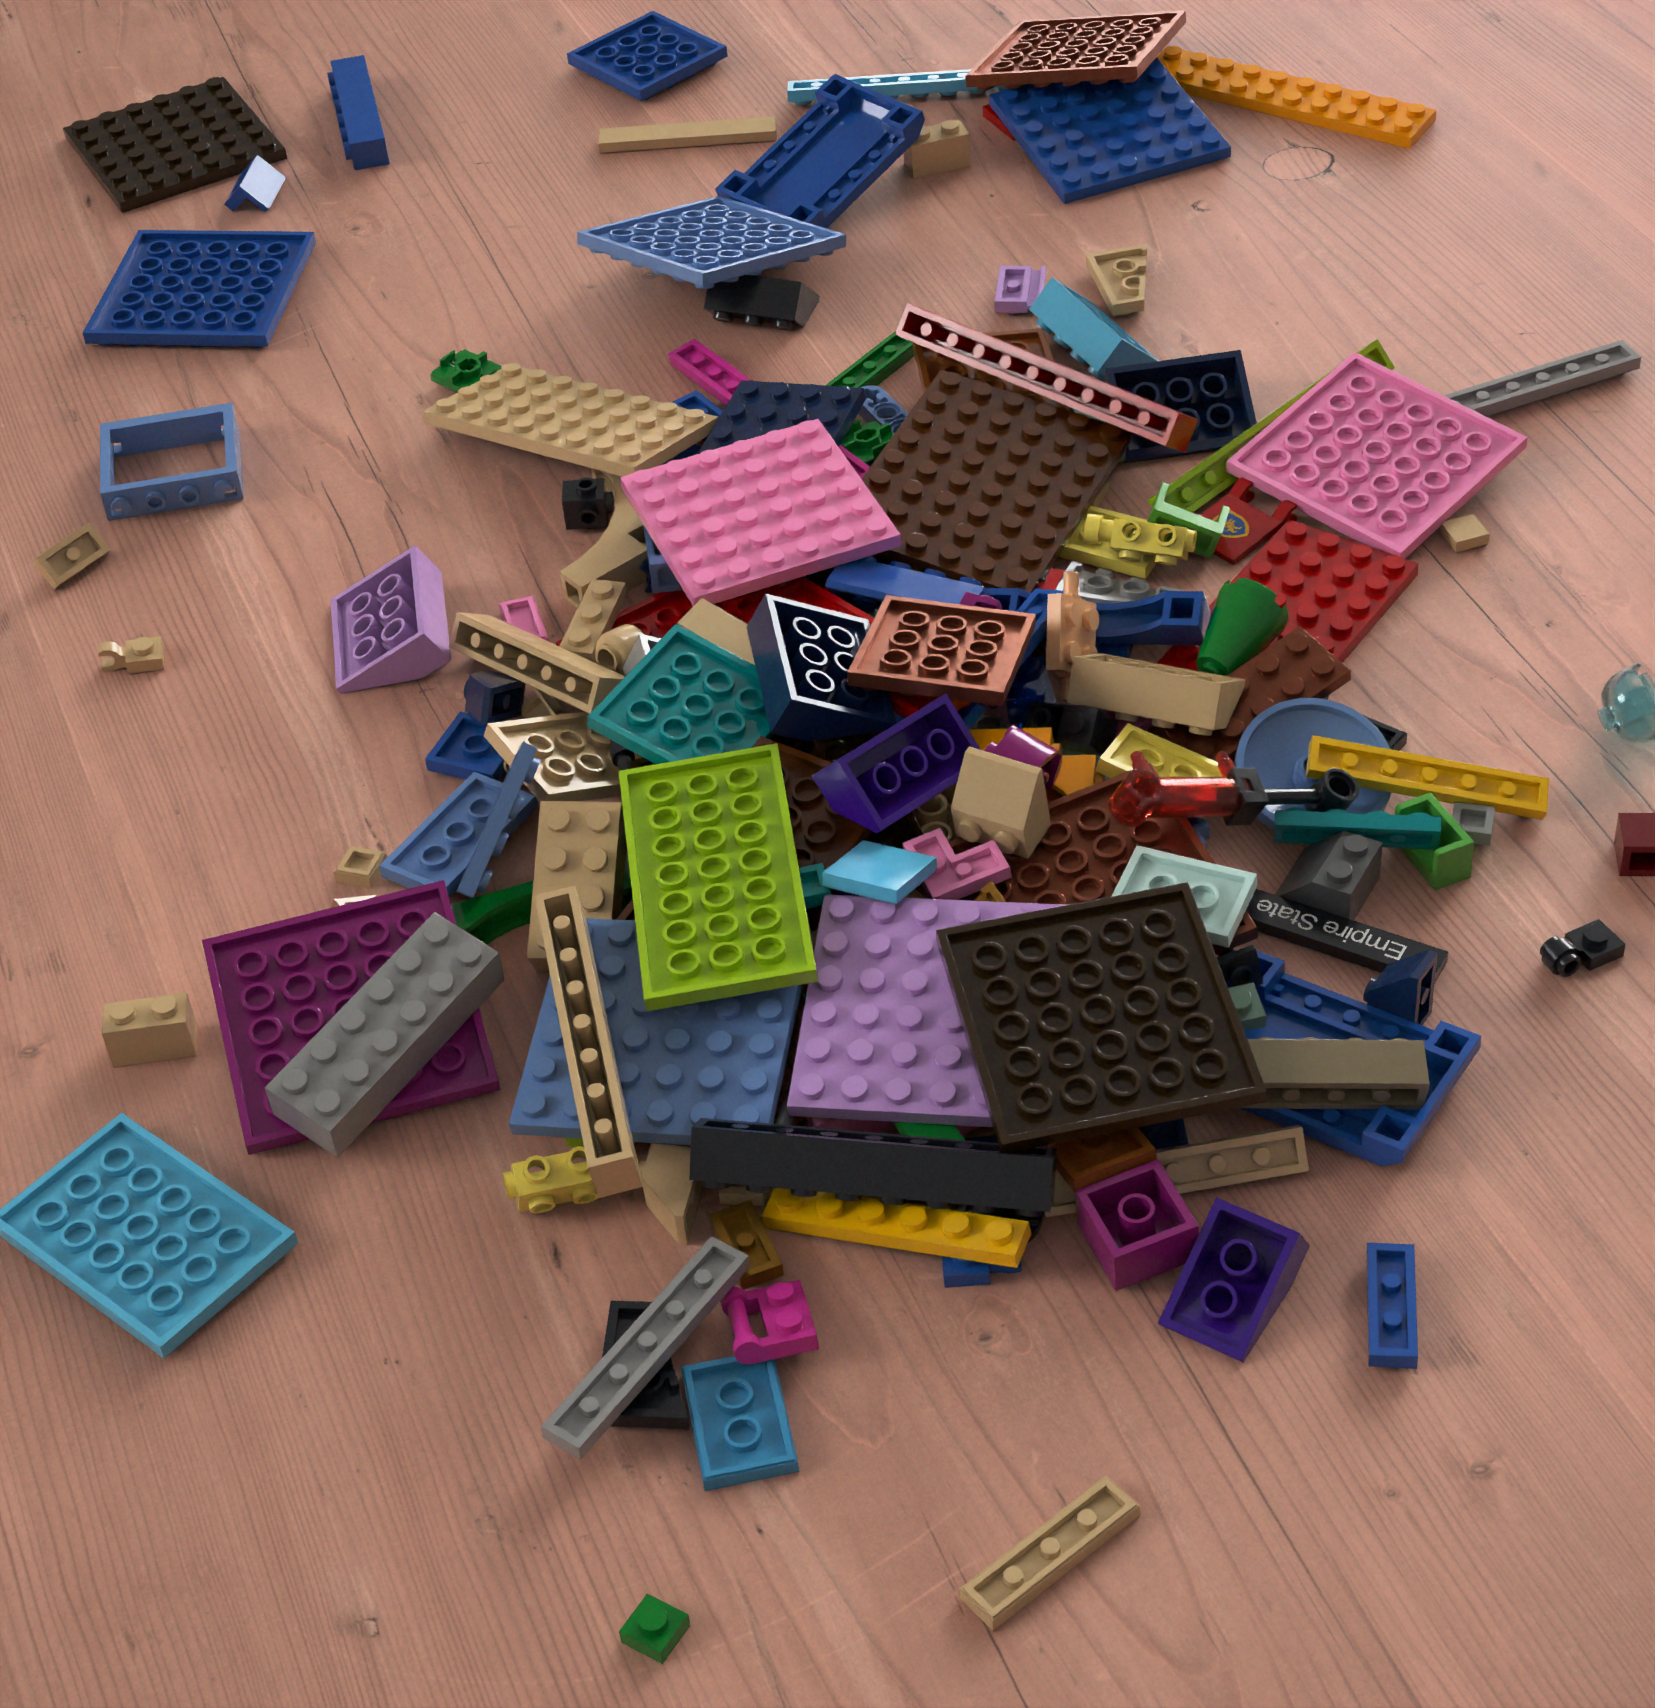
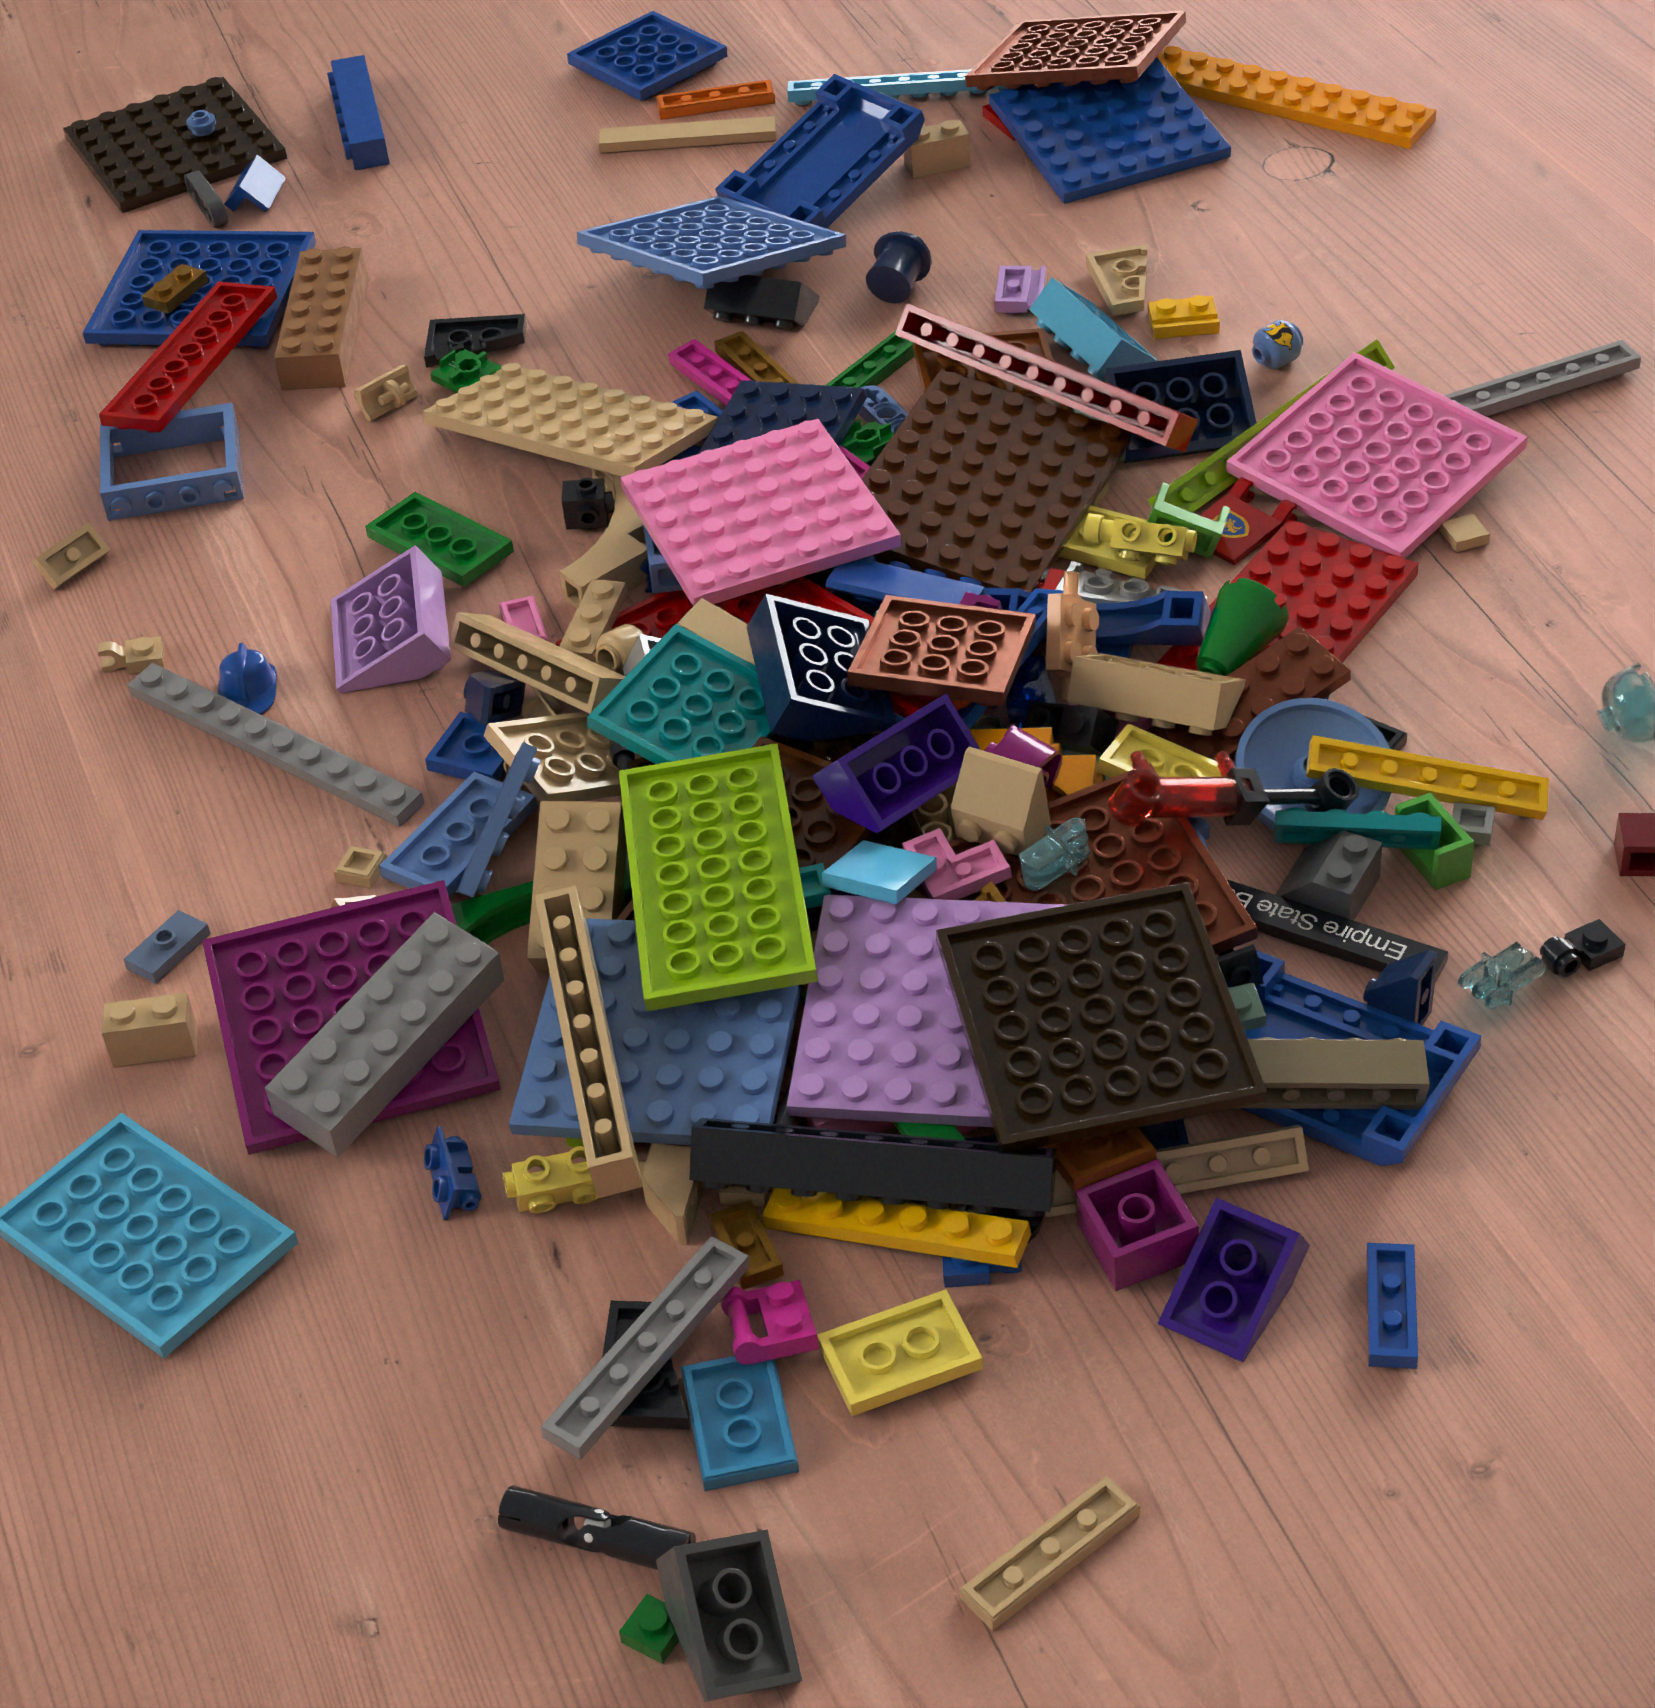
(166, 946): none -> sand blue plate
(174, 288): none -> pearl gold plate
(188, 357): none -> red plate
(201, 123): none -> medium blue plate
(206, 198): none -> dark grey beam
(248, 679): none -> blue piece
(277, 744): none -> light grey plate
(321, 319): none -> medium nougat brick
(385, 393): none -> tan hips
(449, 1168): none -> blue hinge
(450, 540): none -> green plate
(473, 334): none -> black wing
(616, 1536): none -> black piece
(715, 99): none -> orange tile
(730, 1614): none -> dark grey slope
(751, 359): none -> pearl gold plate
(899, 263): none -> dark blue piece
(899, 1352): none -> light yellow plate
(1055, 854): none -> clear light blue arm
(1183, 317): none -> yellow plate
(1218, 890): light aqua plate -> none
(1277, 344): none -> medium blue head
(1502, 975): none -> clear light blue arm

